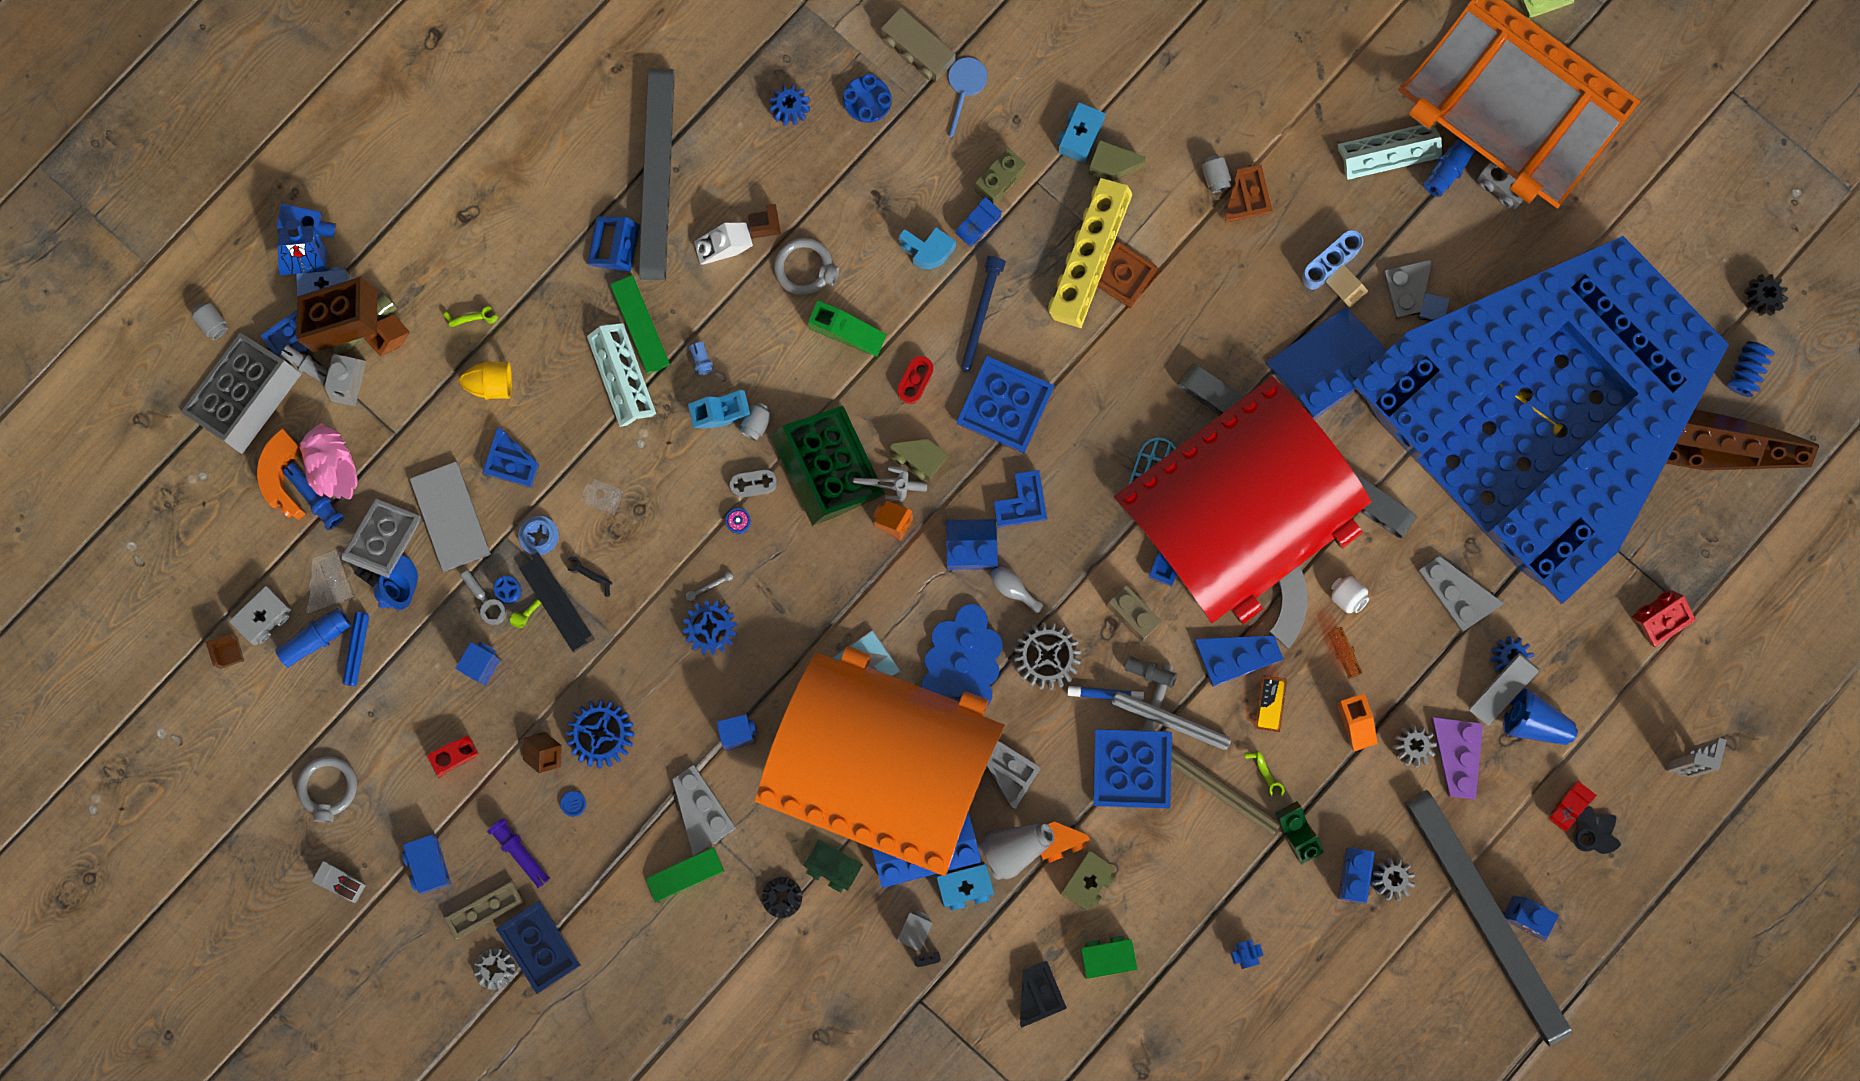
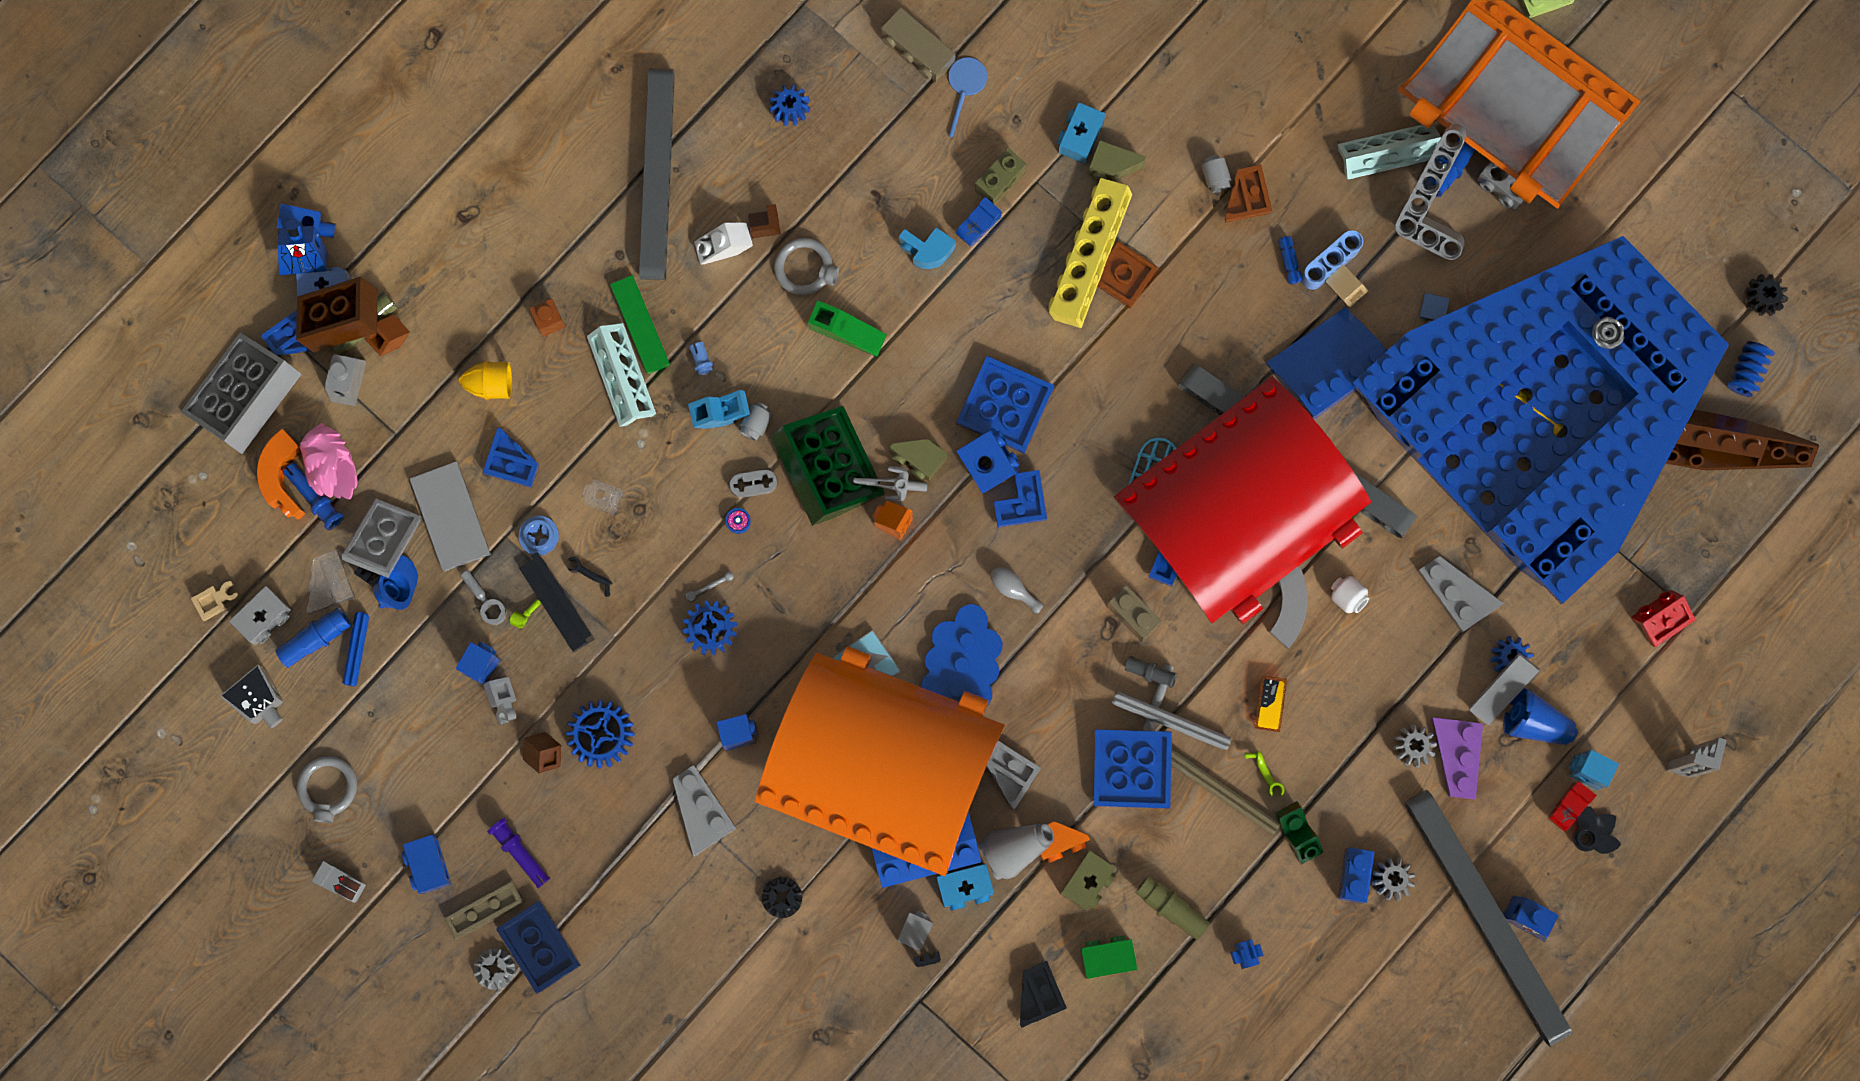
(209, 321): light grey brick -> none
(212, 601): none -> tan plate
(225, 651): reddish brown panel -> none
(255, 697): none -> torso
(304, 363): light grey pin -> none
(452, 755): red leg -> none
(470, 317): lime piece -> none
(501, 696): none -> light grey plate
(507, 584): blue wheel -> none
(547, 317): none -> dark orange brick
(573, 804): blue piece -> none
(622, 246): blue tile -> none
(685, 875): green slope -> none
(833, 866): clear green bracket -> none
(867, 99): blue dish -> none
(914, 380): red plate -> none
(971, 544): blue slope -> none
(993, 268): dark blue piece -> none
(993, 446): none -> blue brick
(1055, 664): light grey gear -> none
(1101, 693): blue bar -> none
(1172, 907): none -> olive piece
(1236, 656): blue wing -> none
(1290, 260): none -> blue axle
(1345, 652): clear orange pin -> none
(1358, 722): orange slope -> none
(1407, 288): light grey wing -> none
(1428, 193): none -> light grey beam
(1593, 769): none -> dark azure brick
(1616, 333): none -> light grey plate

